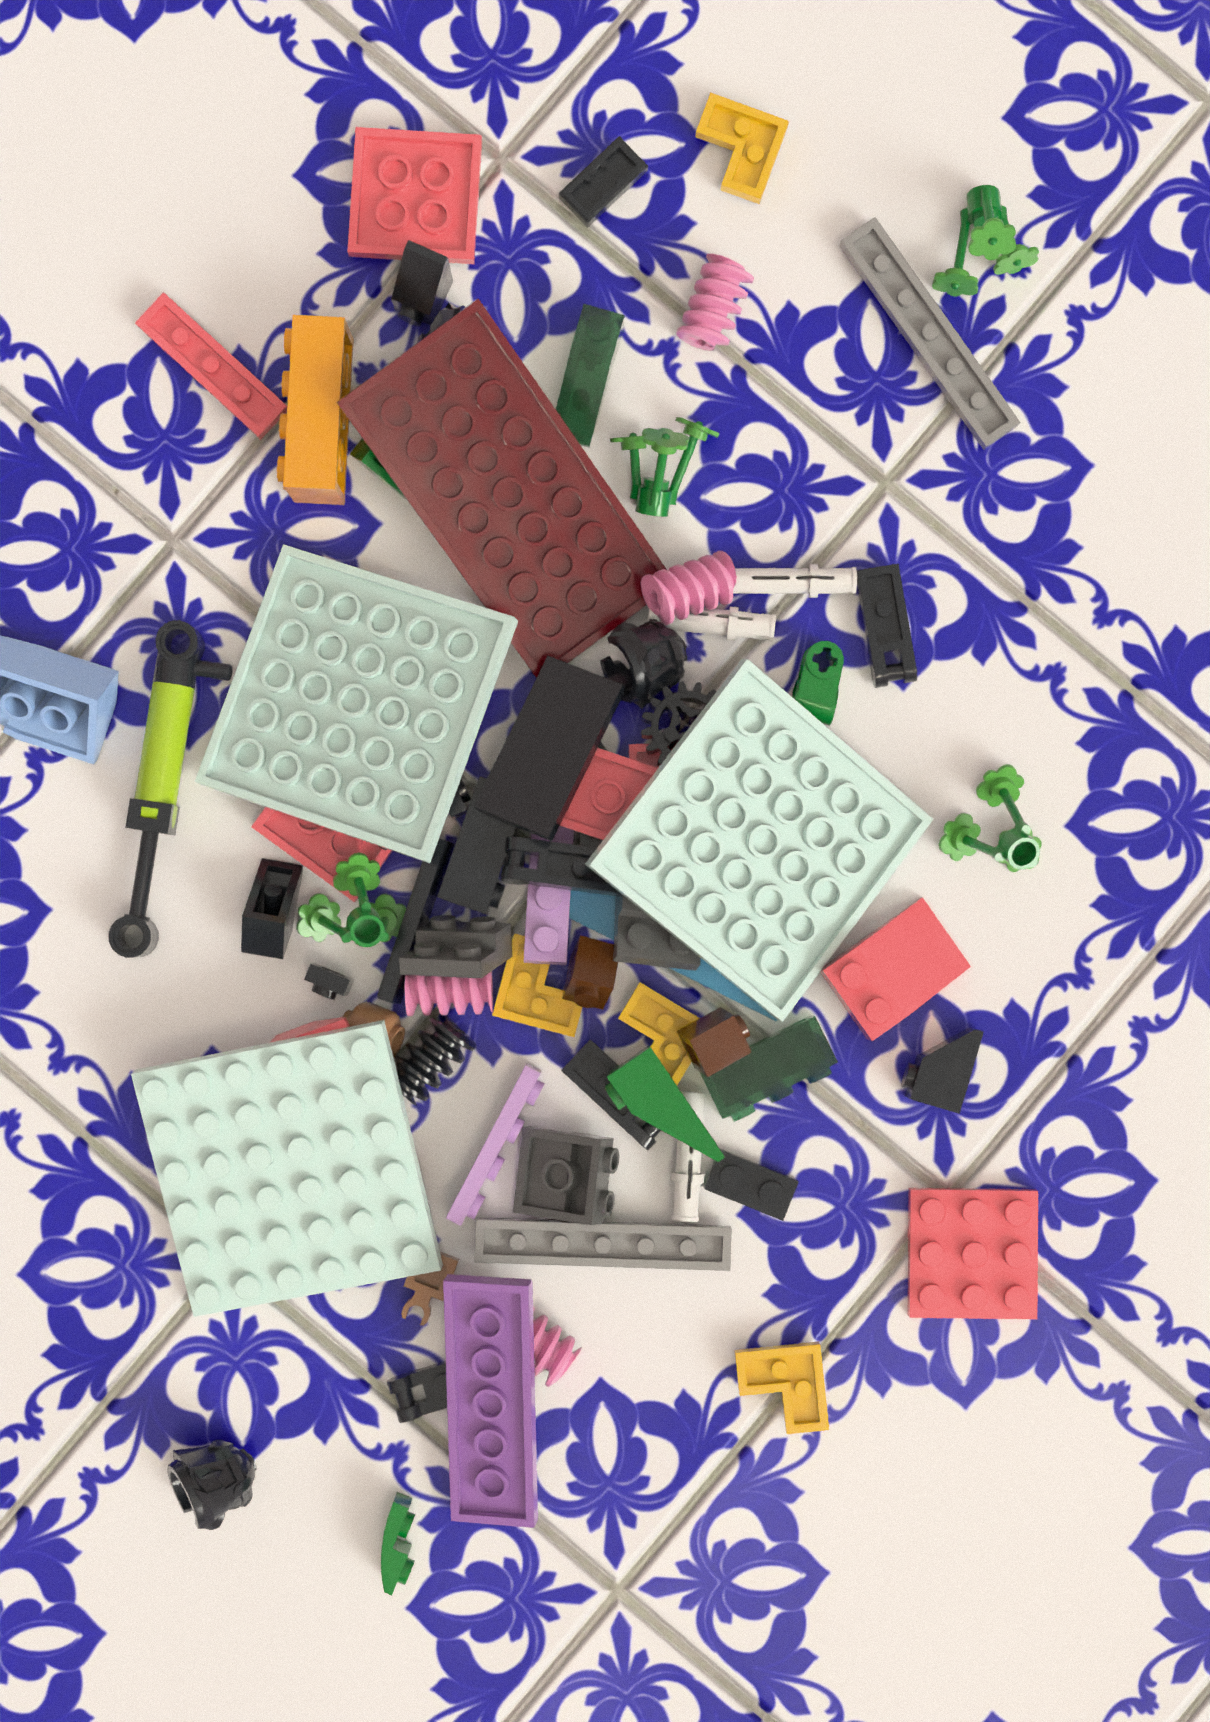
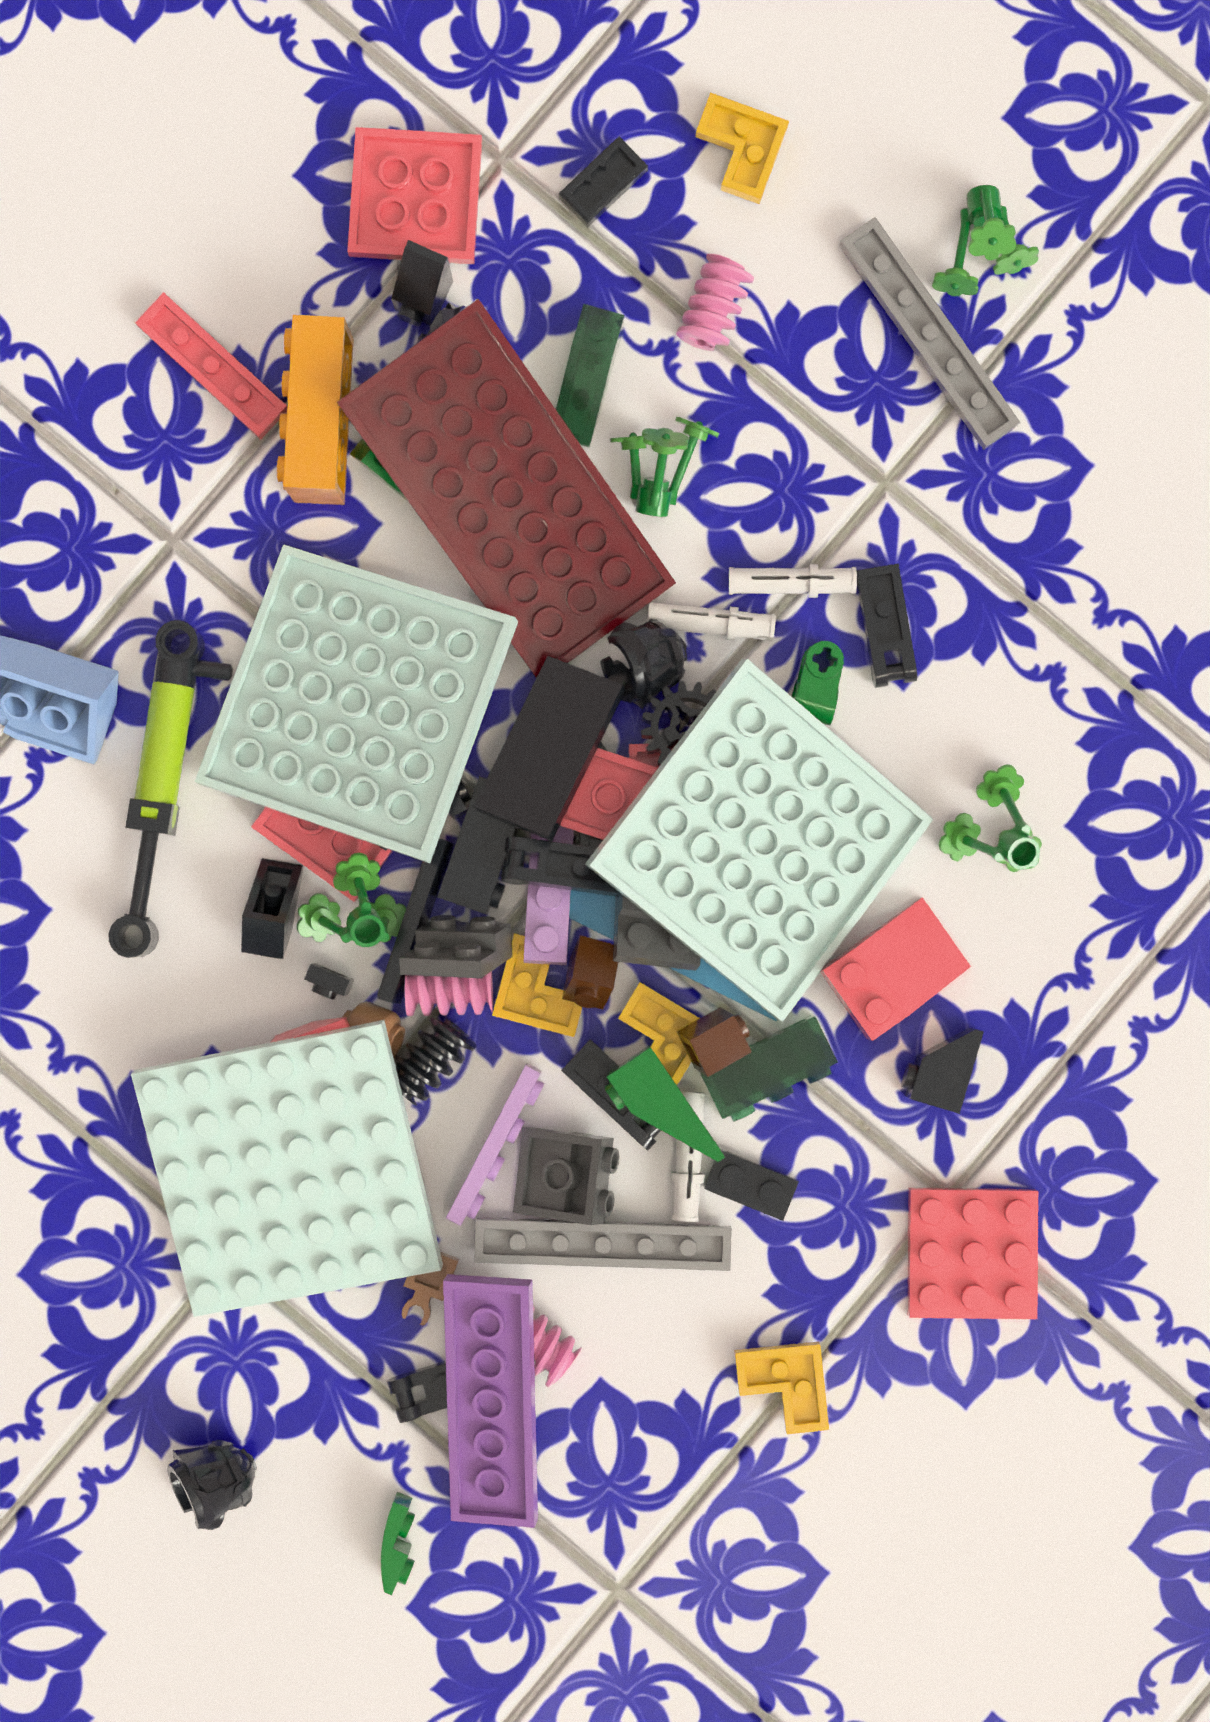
(690, 587): bright pink piece -> none

